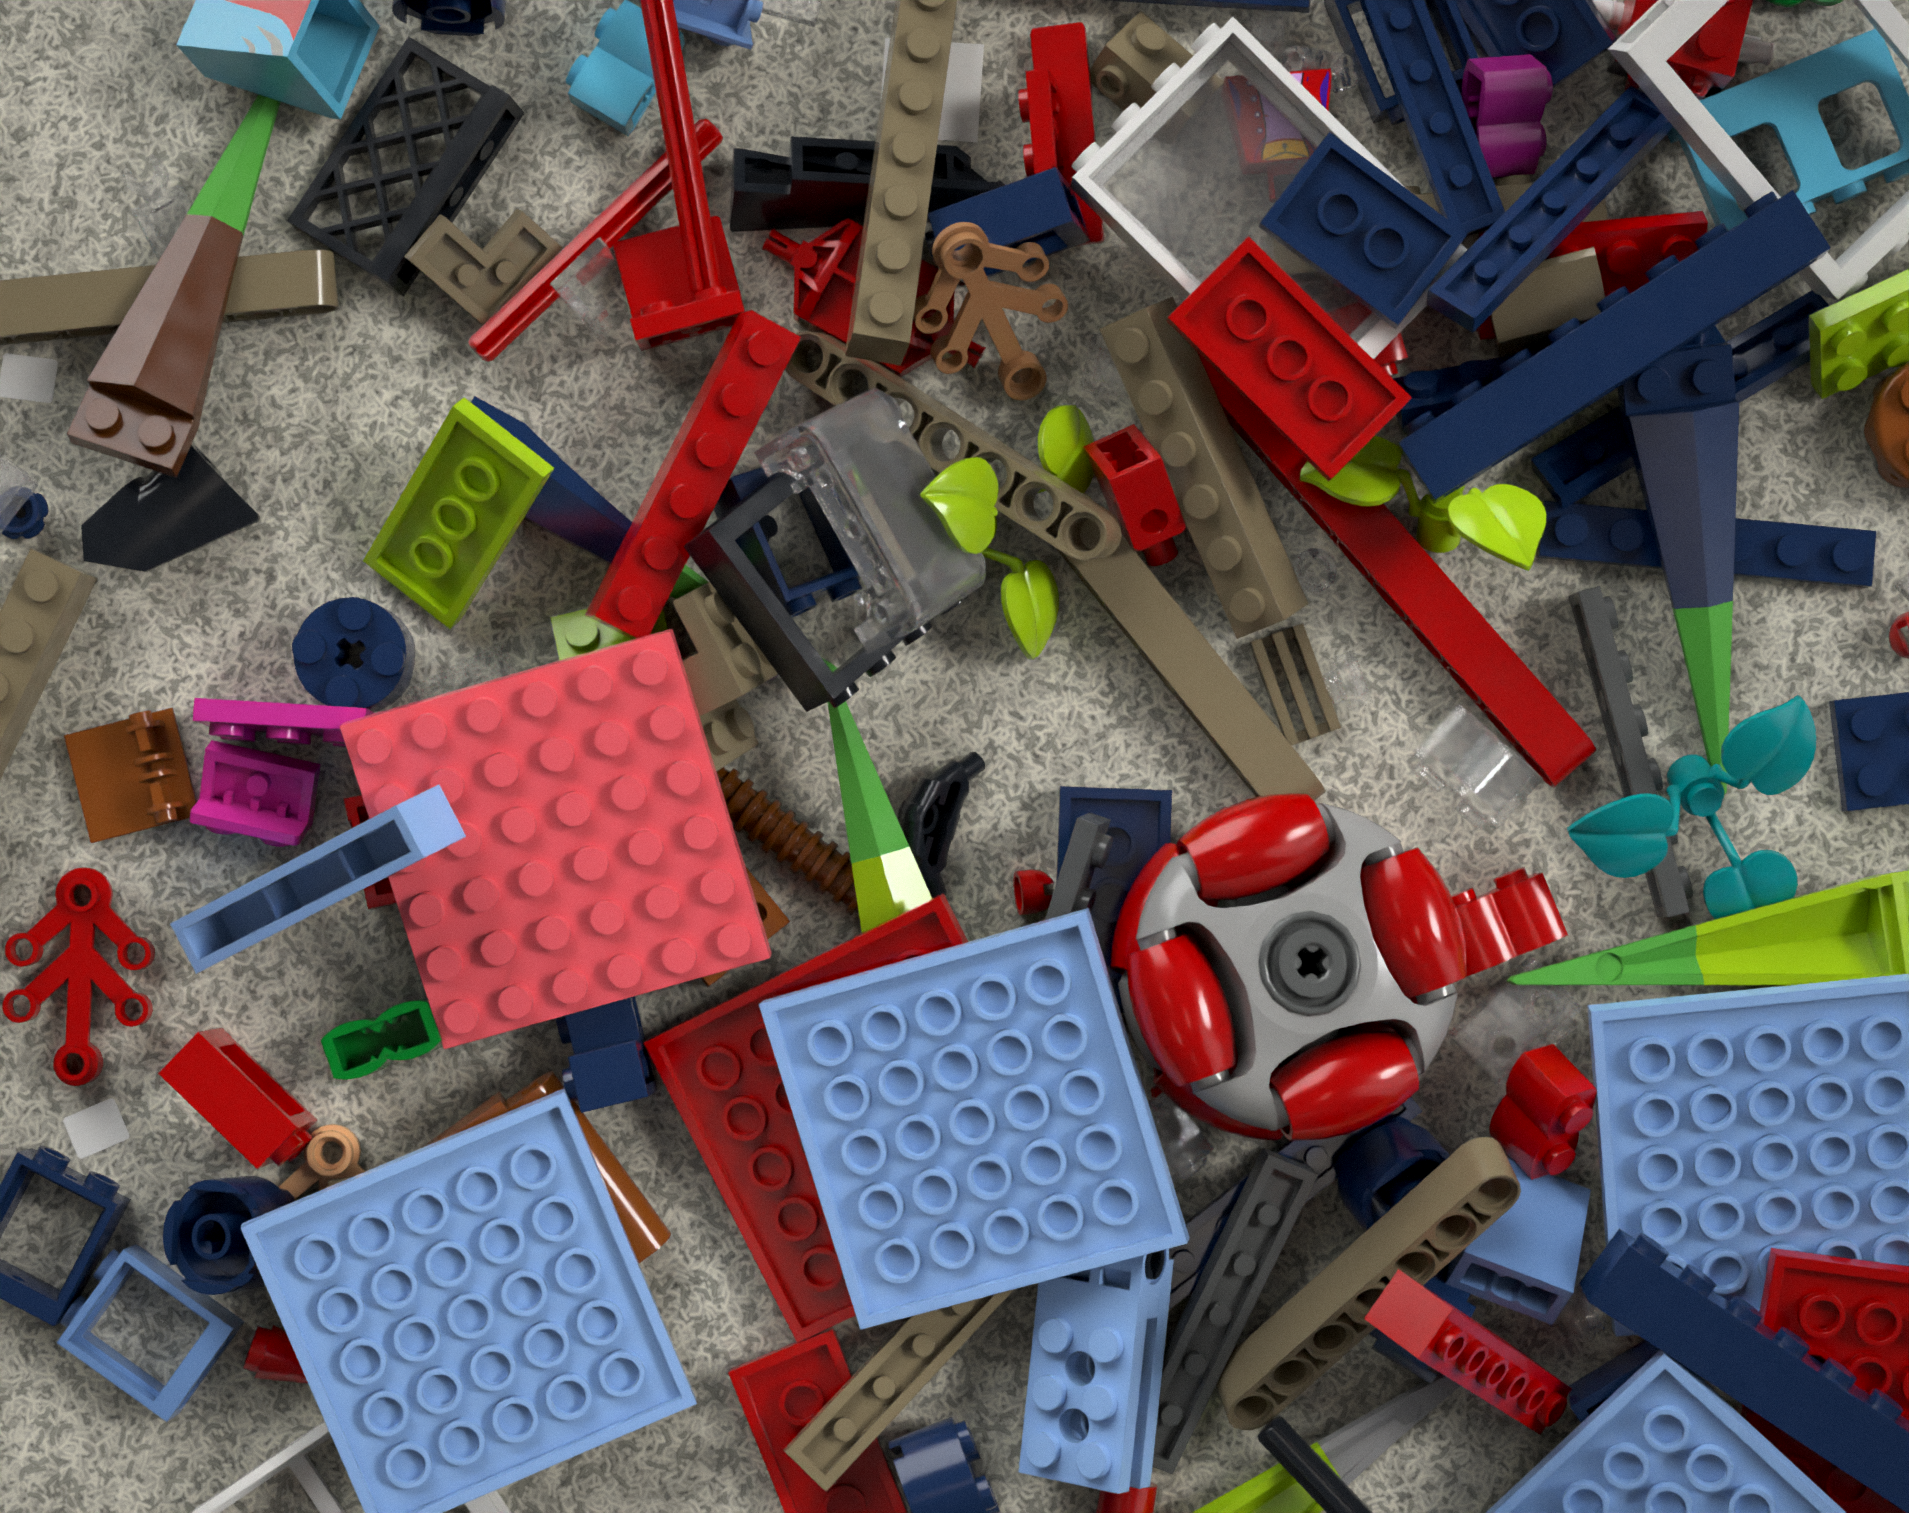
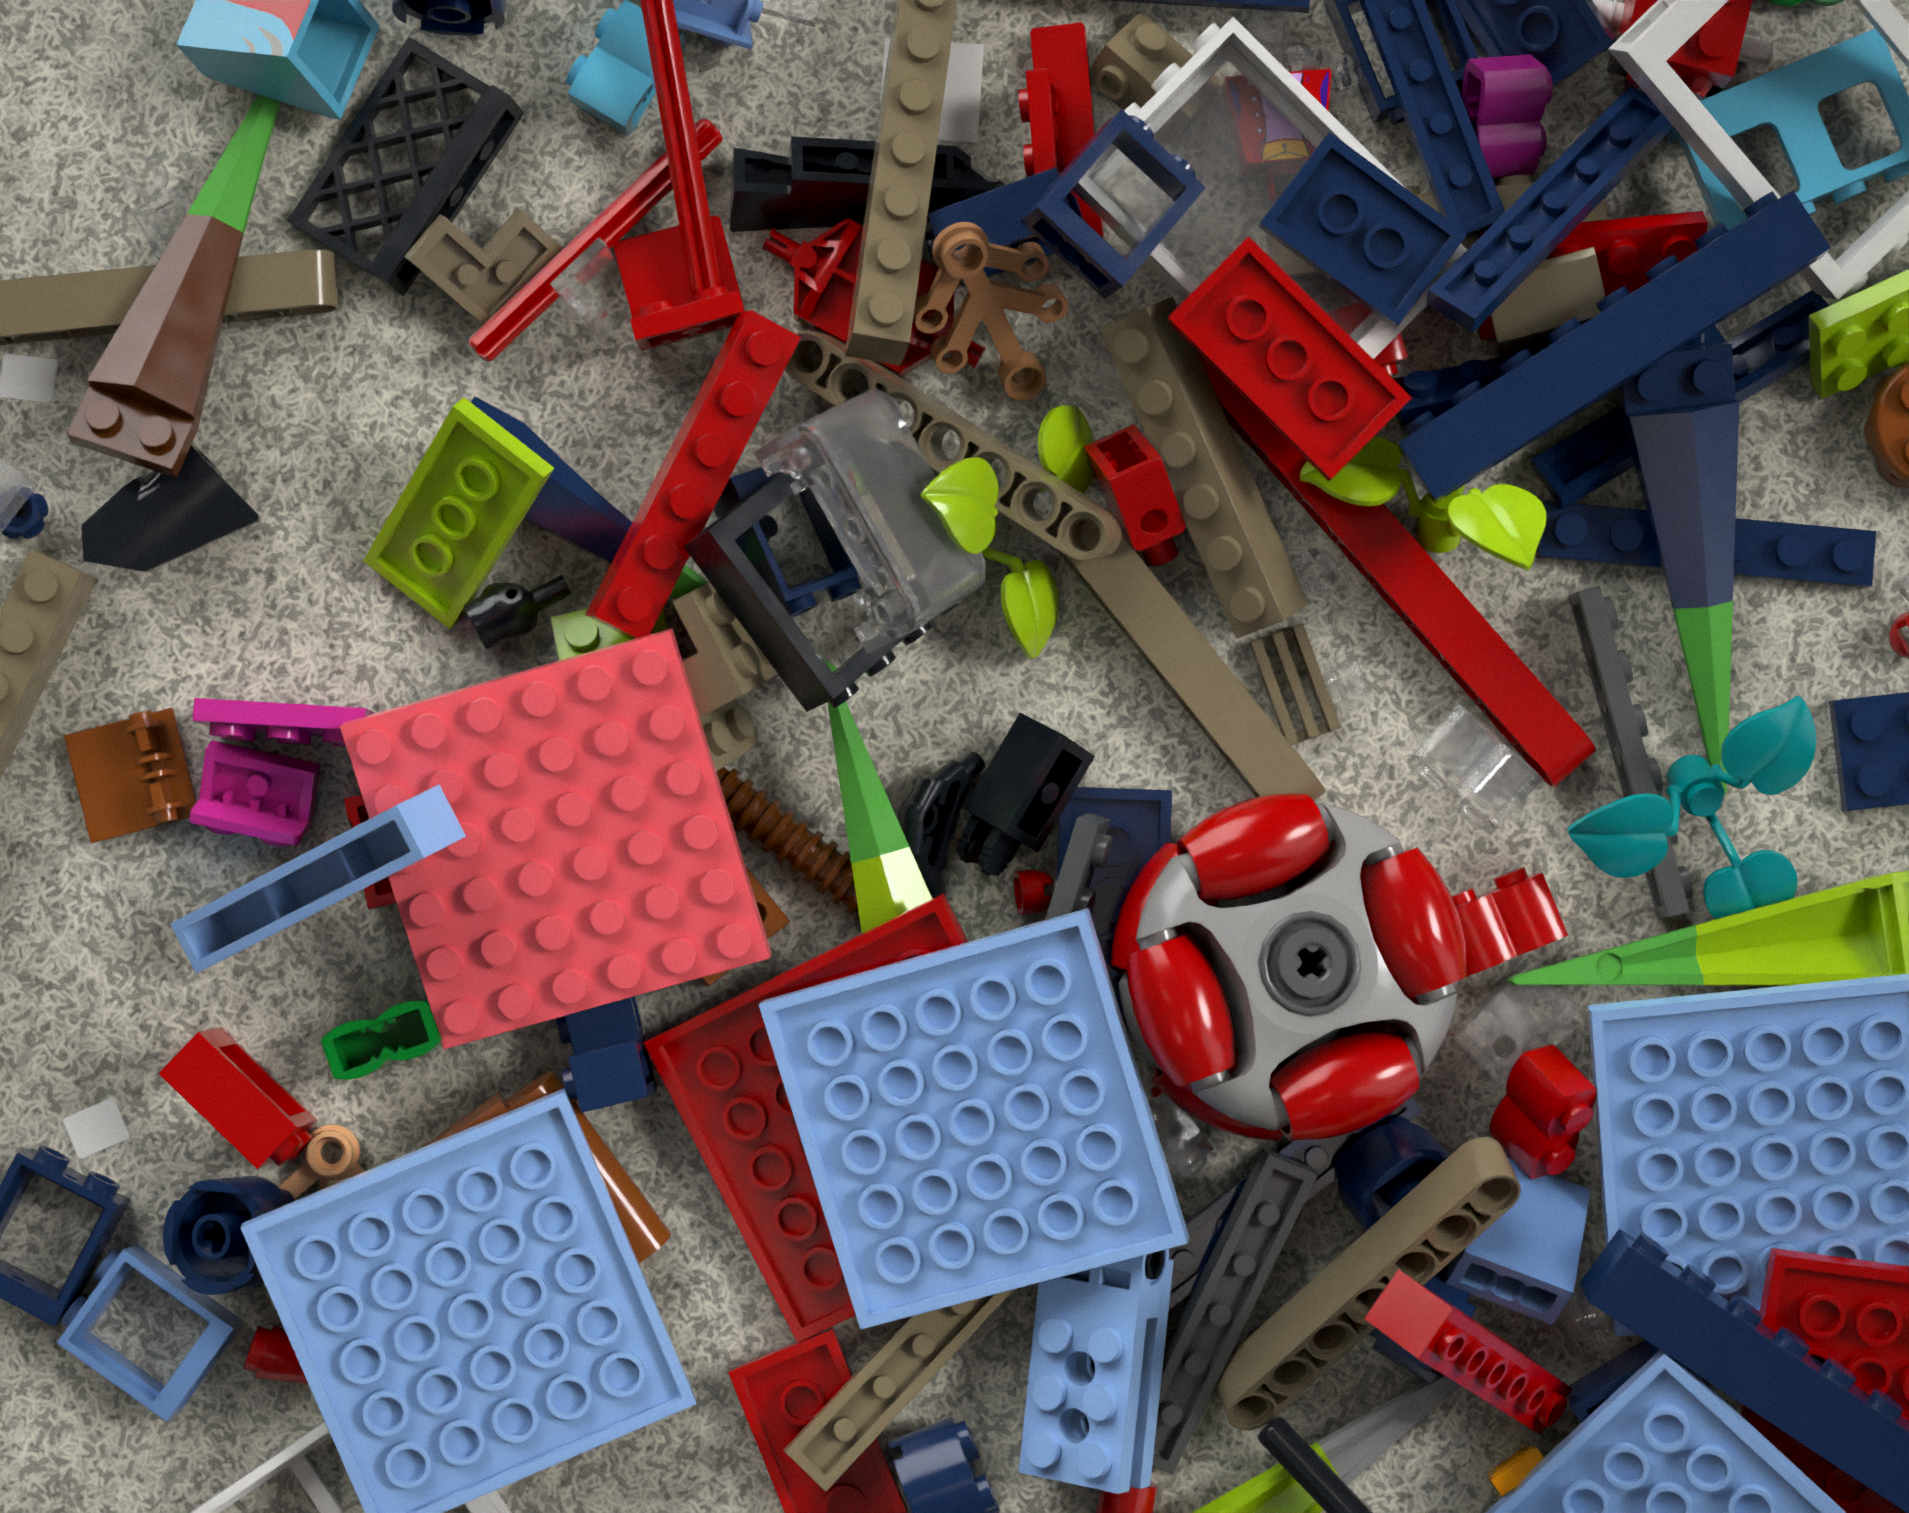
(81, 967): red plant -> none
(322, 652): dark blue brick -> none
(511, 609): none -> black piece
(1021, 794): none -> black hinge
(1080, 244): none -> dark blue window
(1514, 1469): none -> light orange tile

